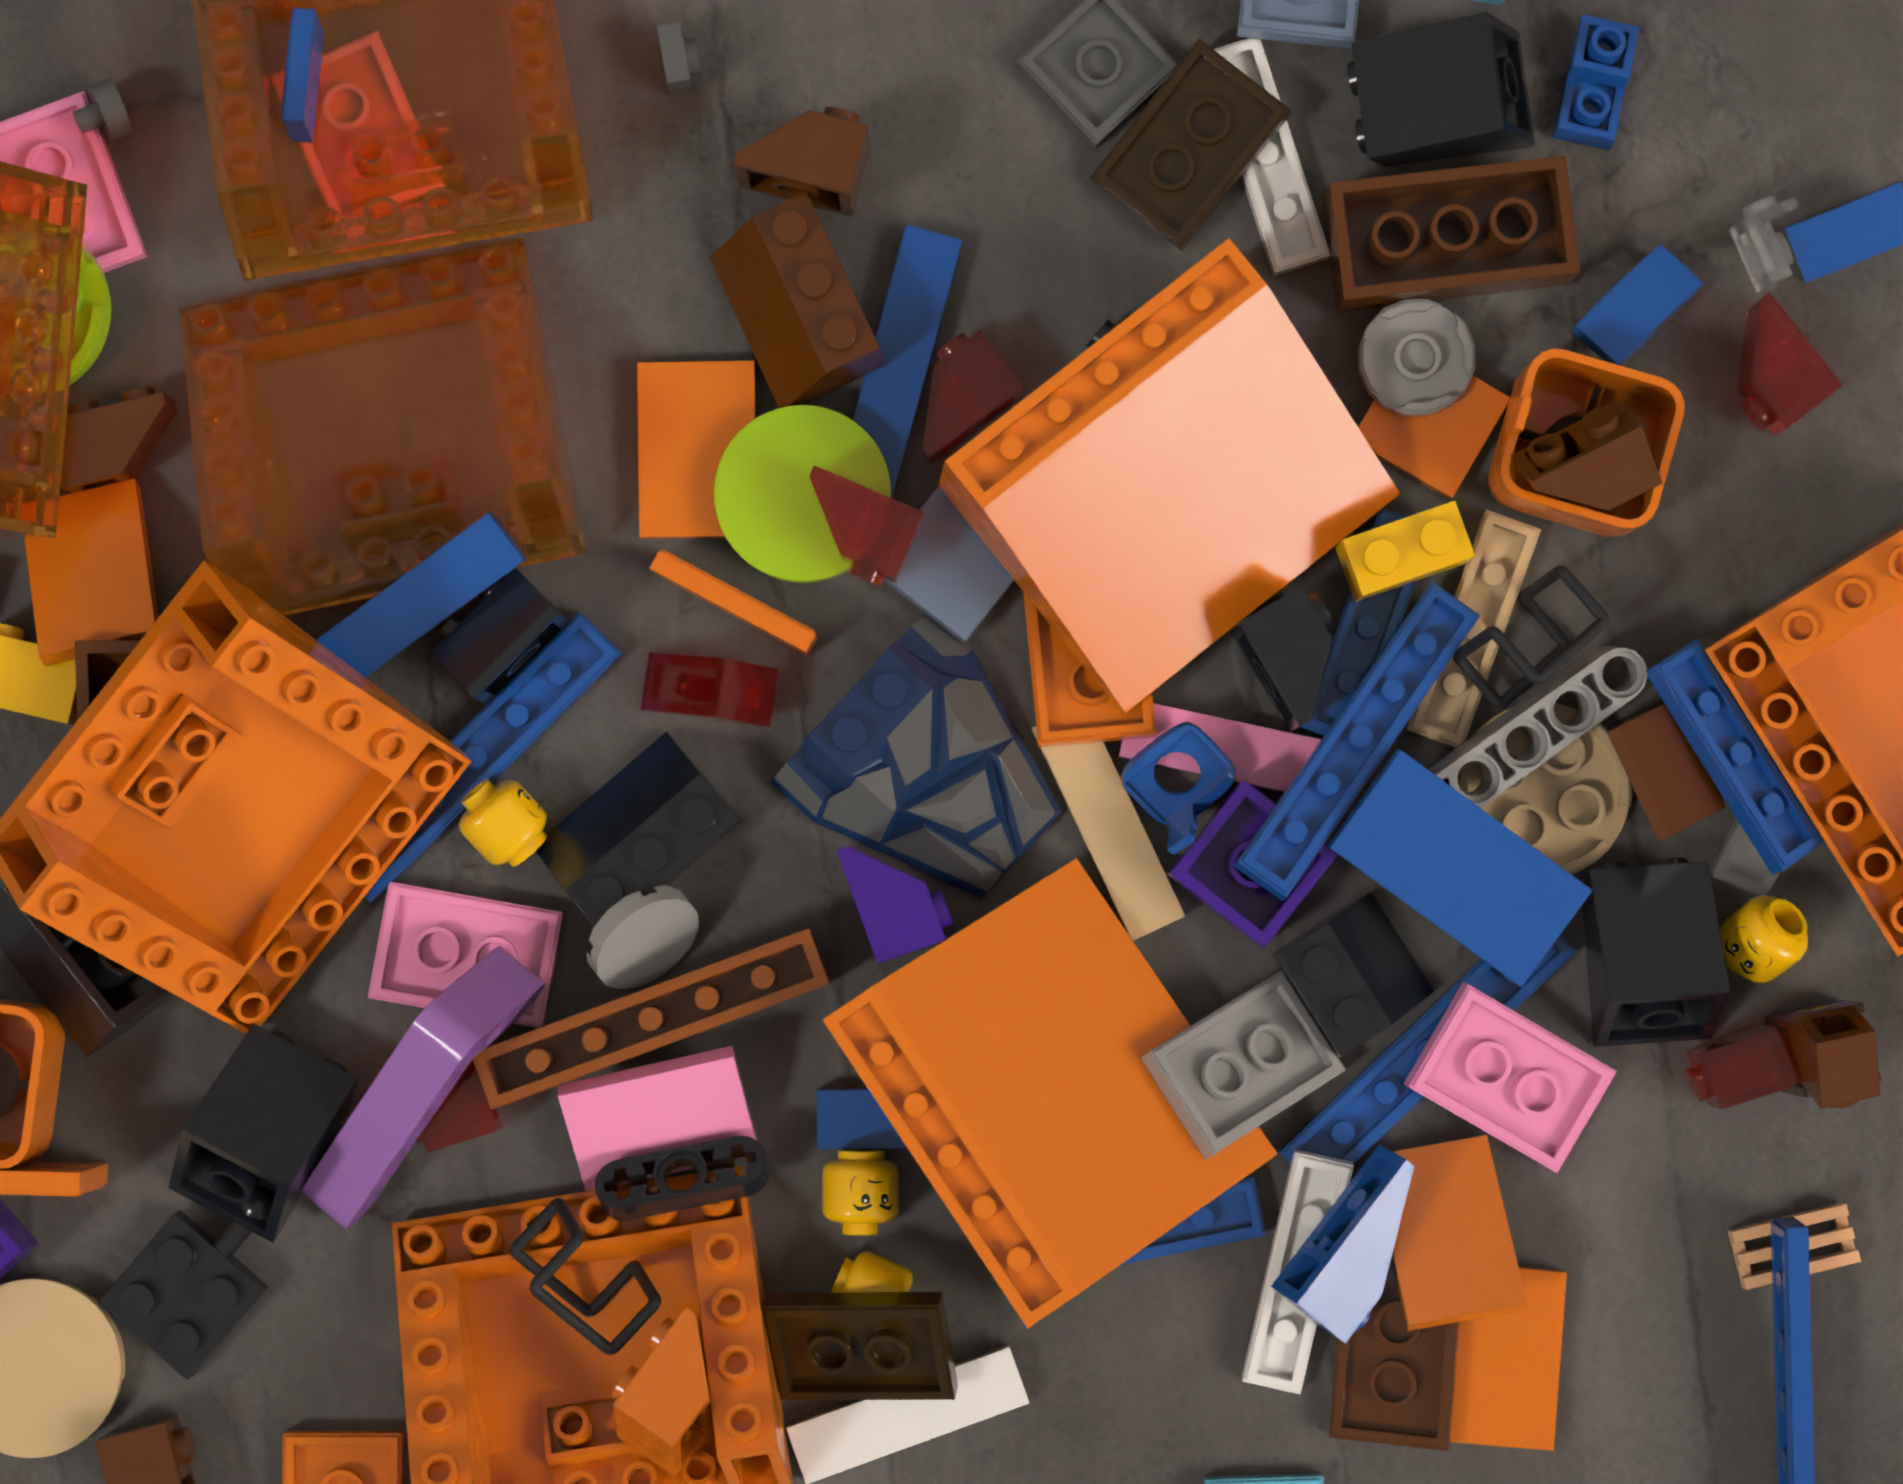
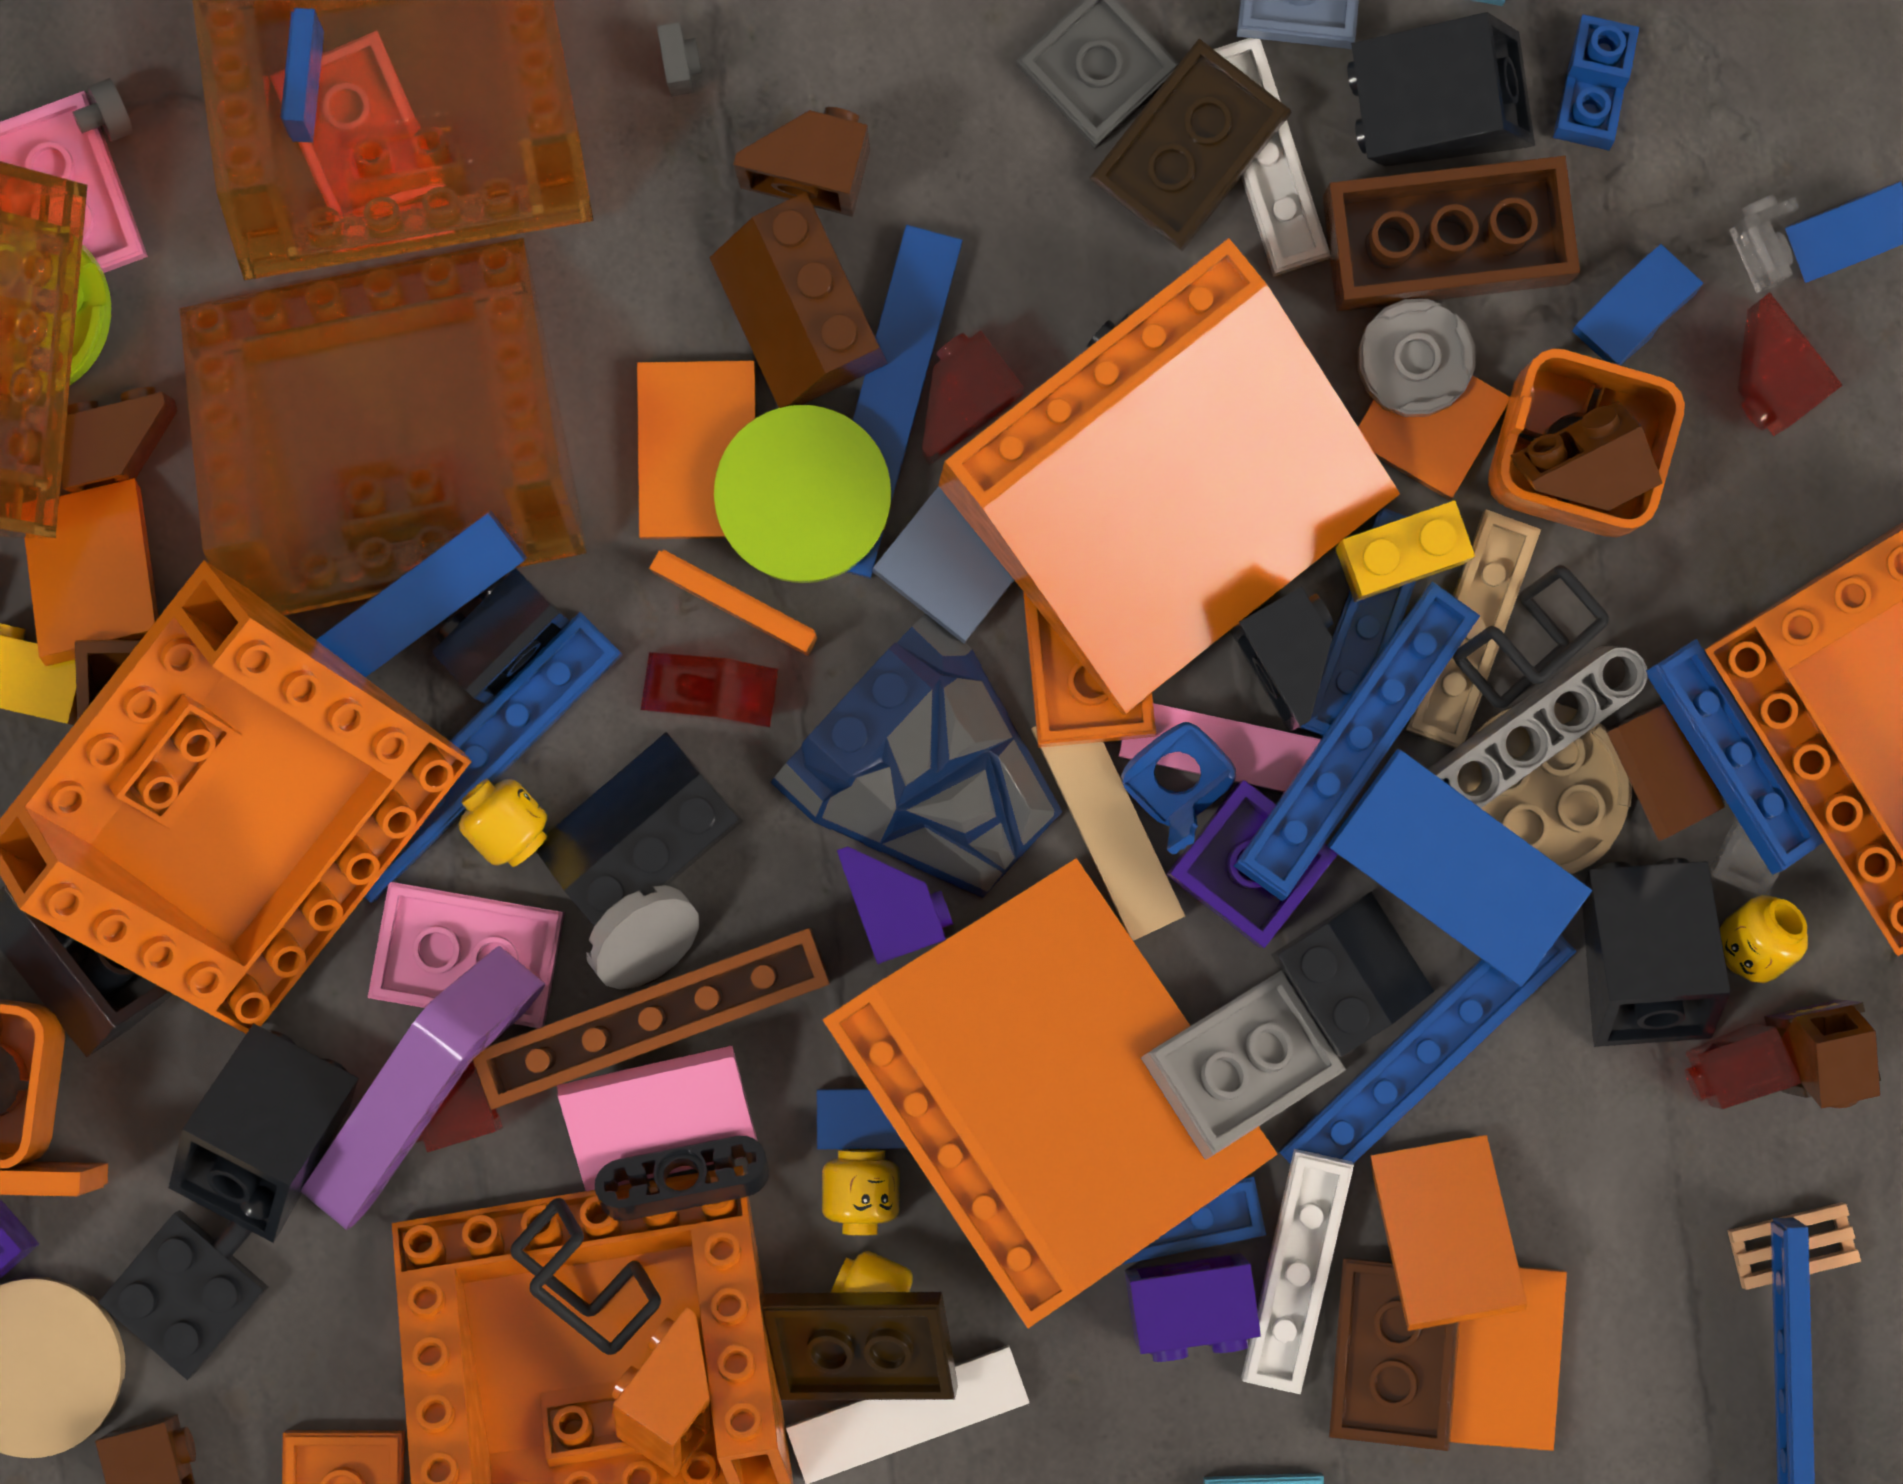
(867, 527): clear red slope -> none
(1193, 1306): none -> dark purple brick
(1348, 1254): slope -> none
(1510, 1077): bright pink tile -> none

